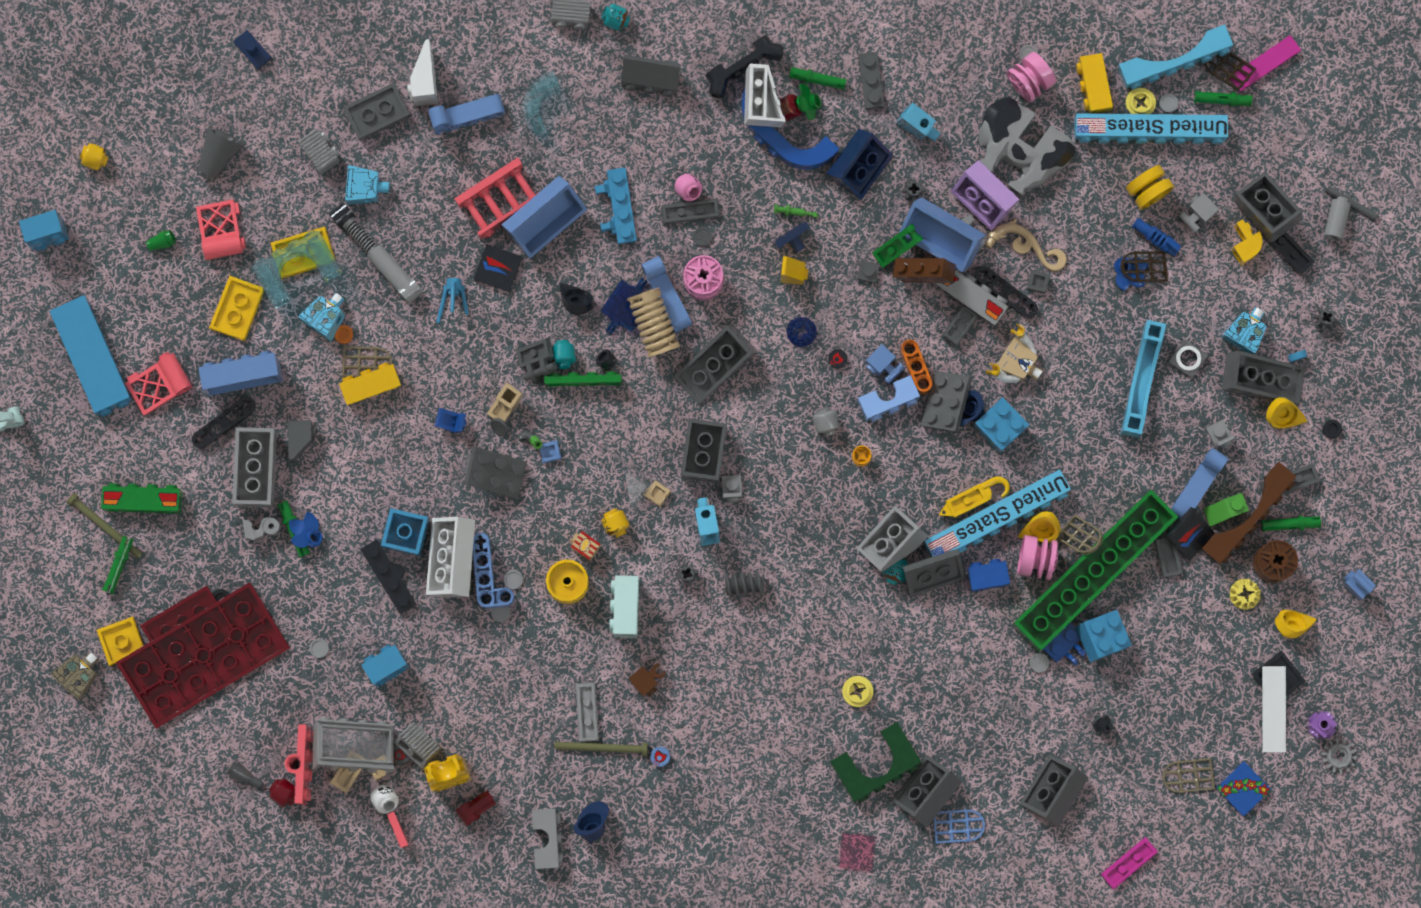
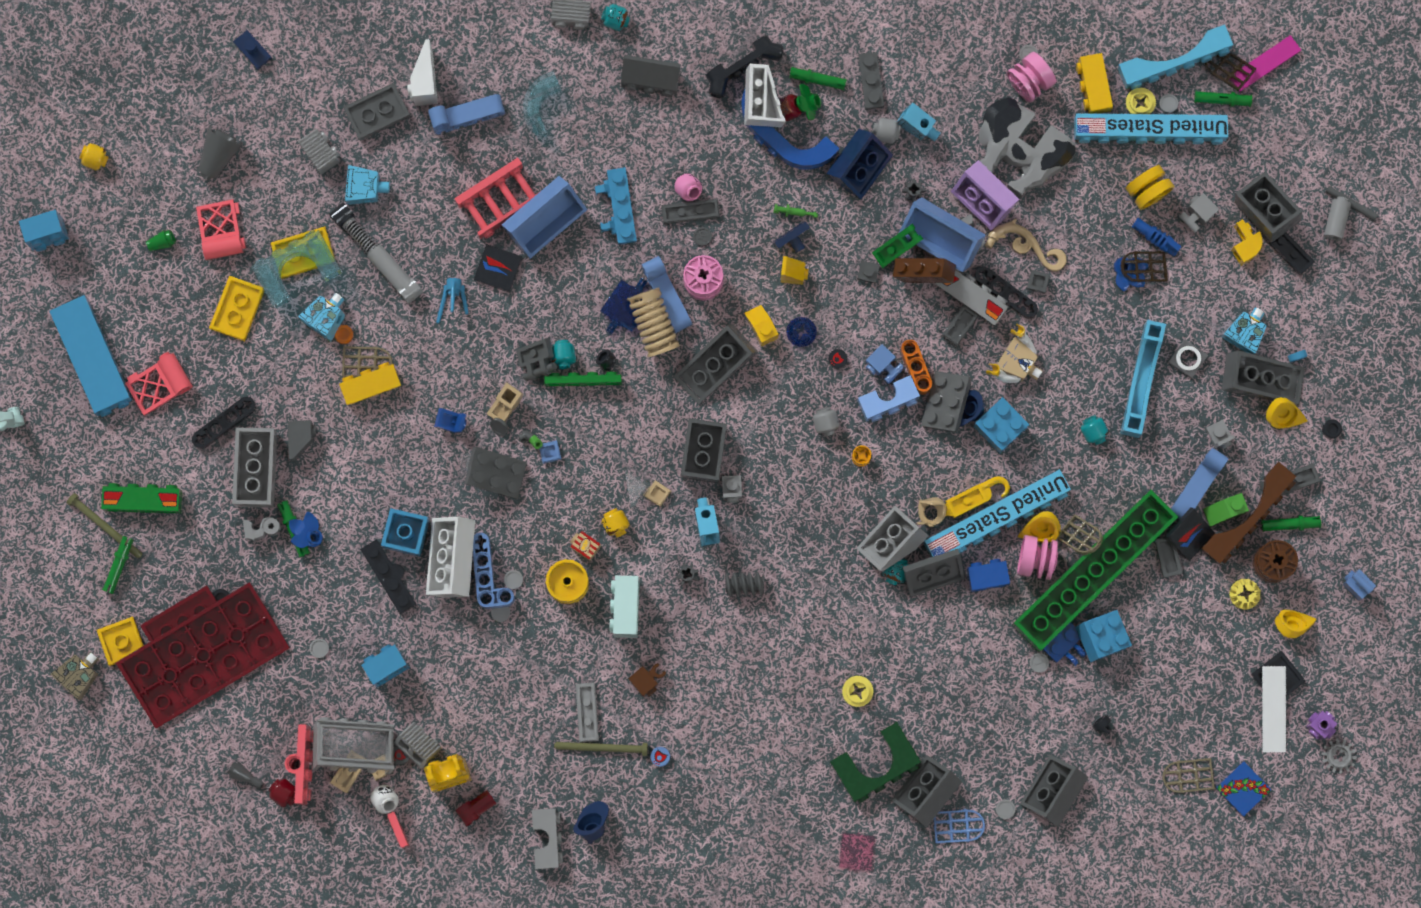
(240, 373): medium blue piece -> none
(575, 299): black piece -> none
(761, 325): none -> yellow slope
(887, 130): none -> light grey head
(938, 504): none -> tan piece
(1005, 809): none -> light grey piece
(1094, 430): none -> teal head
(1129, 863): dark pink tile -> none
(1324, 324): dark grey gear -> none

